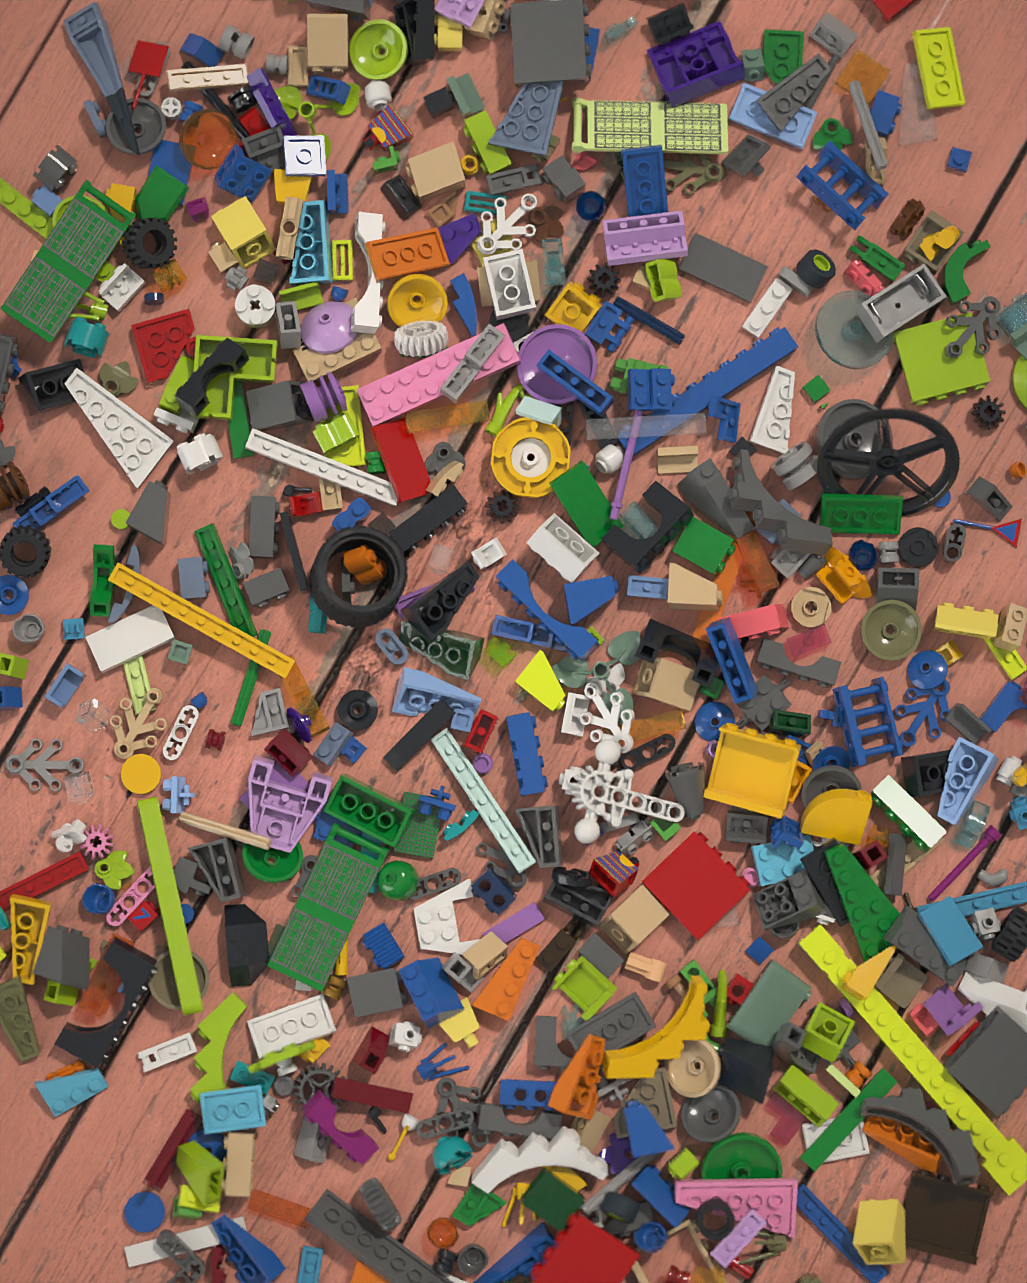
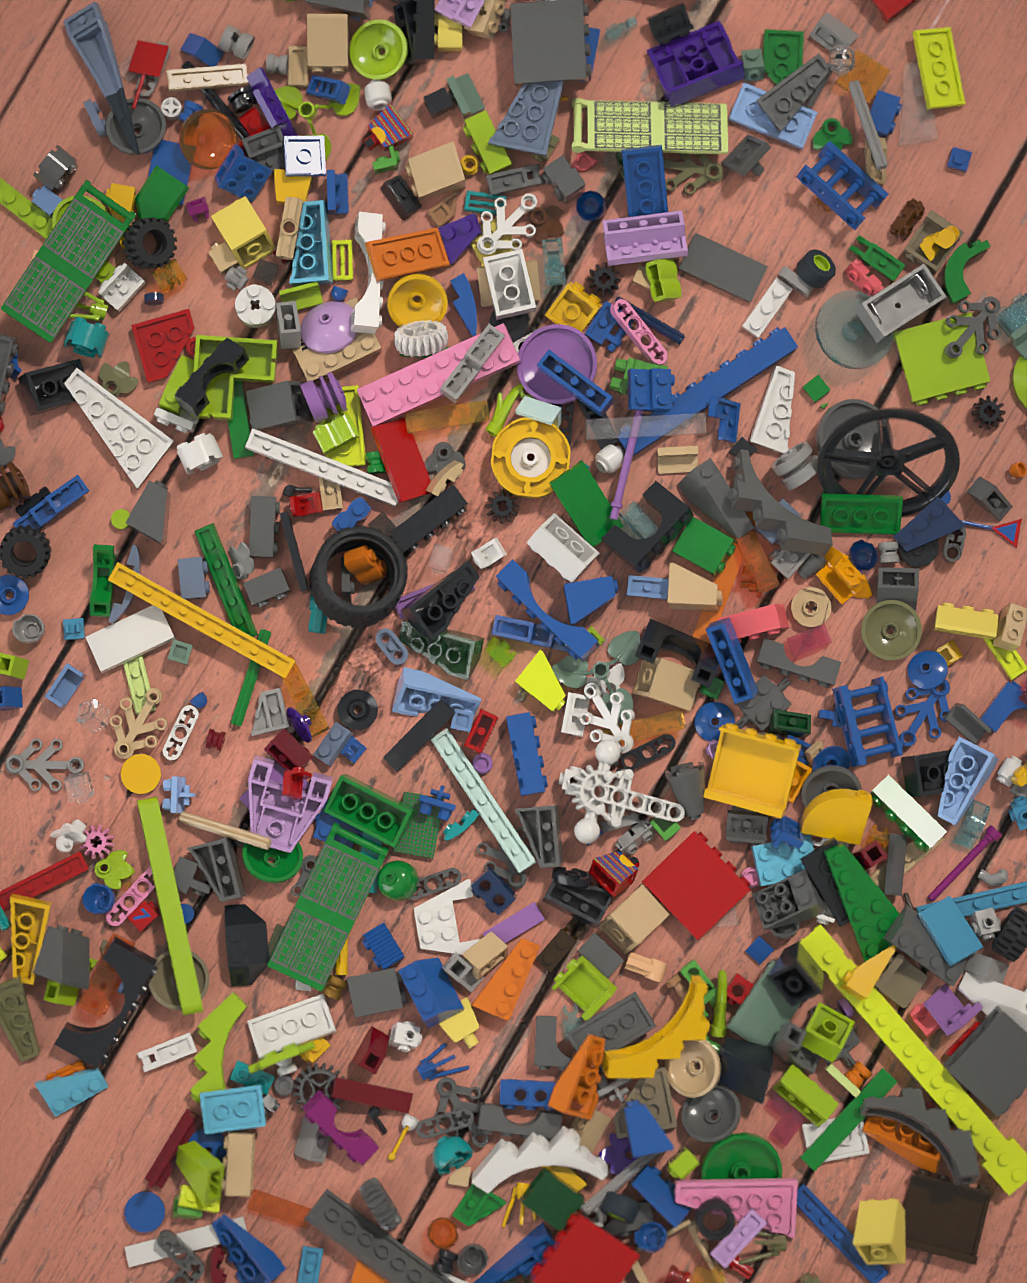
(293, 782): none -> red bracket
(635, 335): none -> bright pink beam
(797, 975): none -> black slope
(842, 59): none -> clear head
(929, 525): none -> dark blue wing

